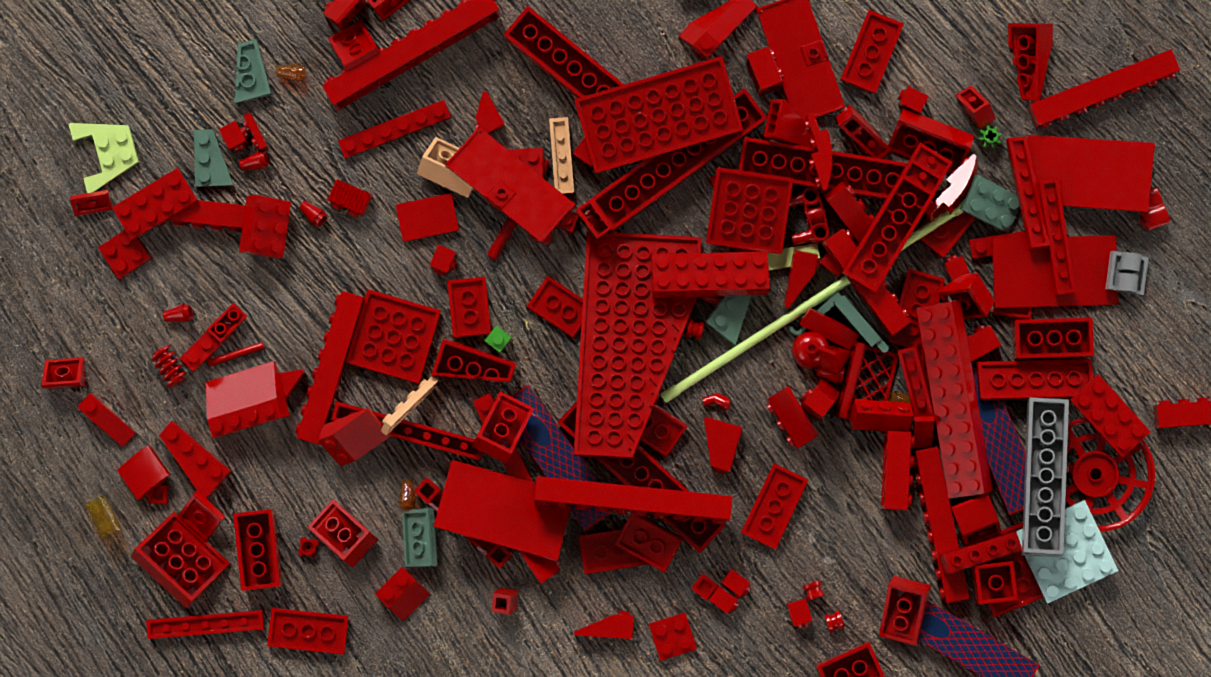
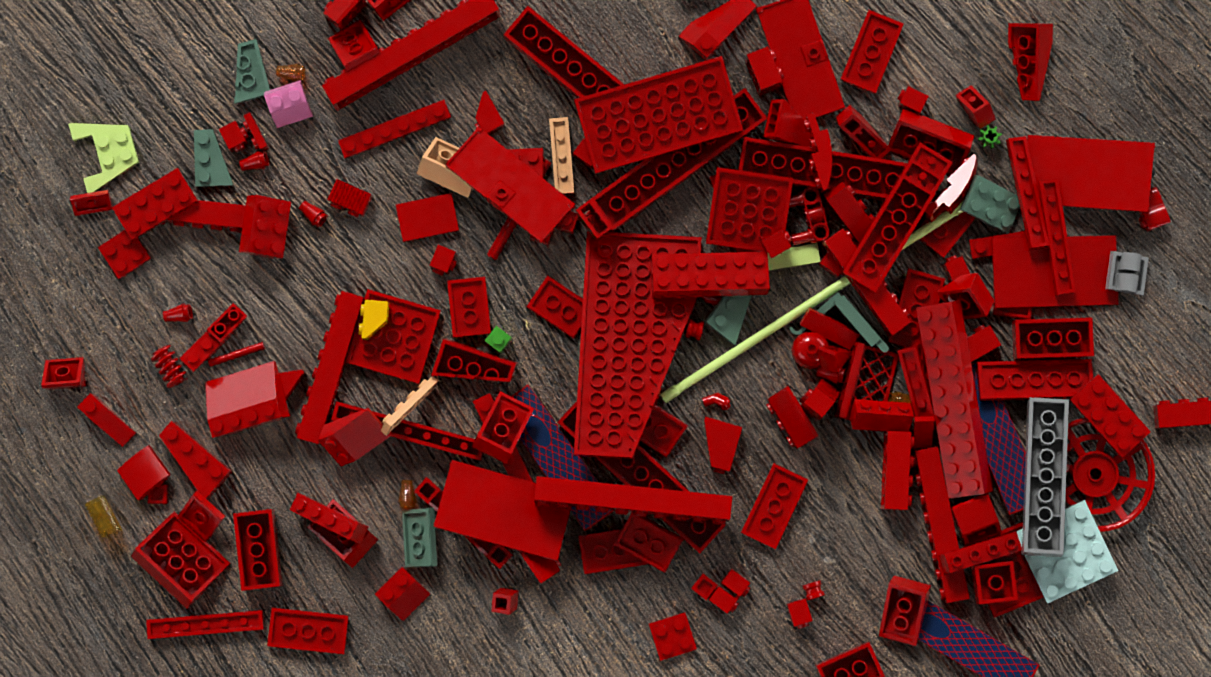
(288, 104): none -> bright pink slope
(303, 547): red plate -> none
(329, 518): none -> red brick
(374, 315): none -> yellow slope
(613, 626): red slope -> none
(777, 242): none -> red brick
(801, 271): red slope -> none
(834, 621): red wheel -> none
(1104, 88): red brick -> none

